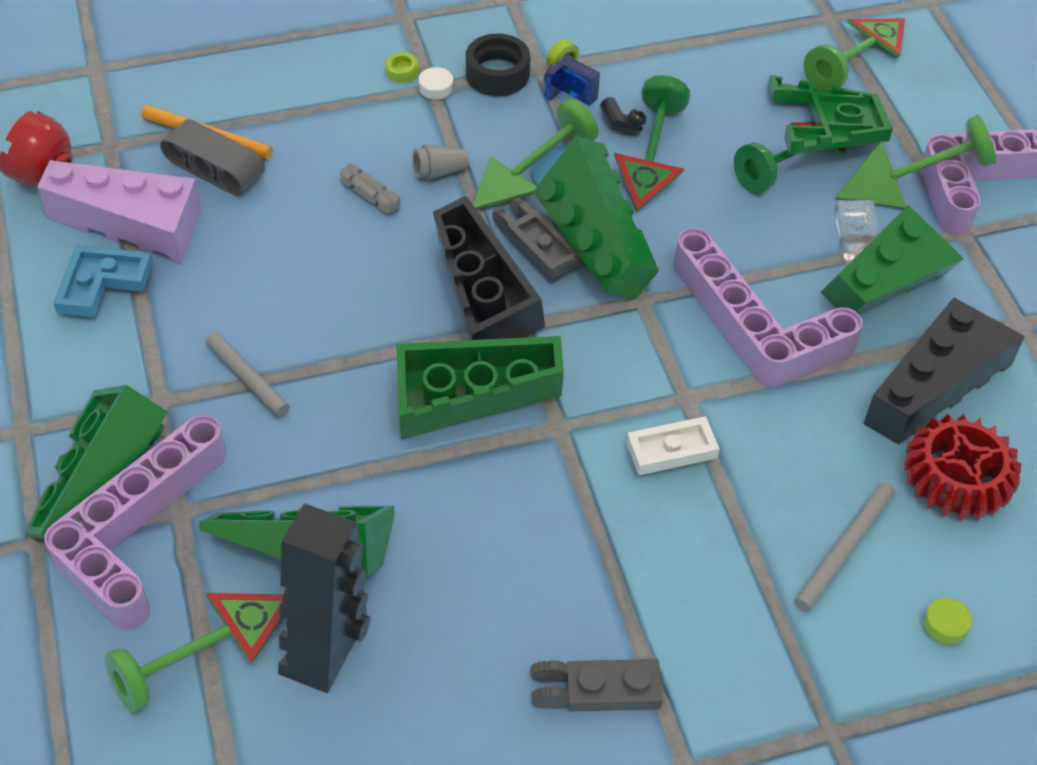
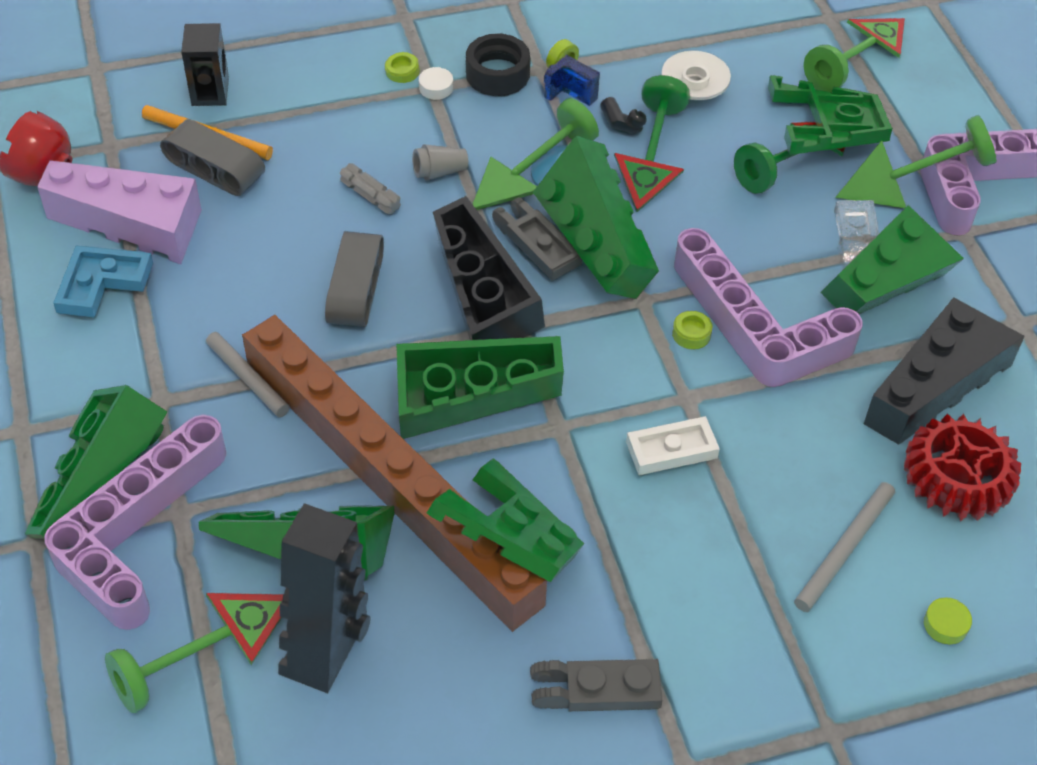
(205, 64): none -> black brick
(354, 279): none -> dark grey beam
(389, 468): none -> dark orange brick
(521, 525): none -> green wing
(692, 330): none -> lime tile
(700, 71): none -> white dish

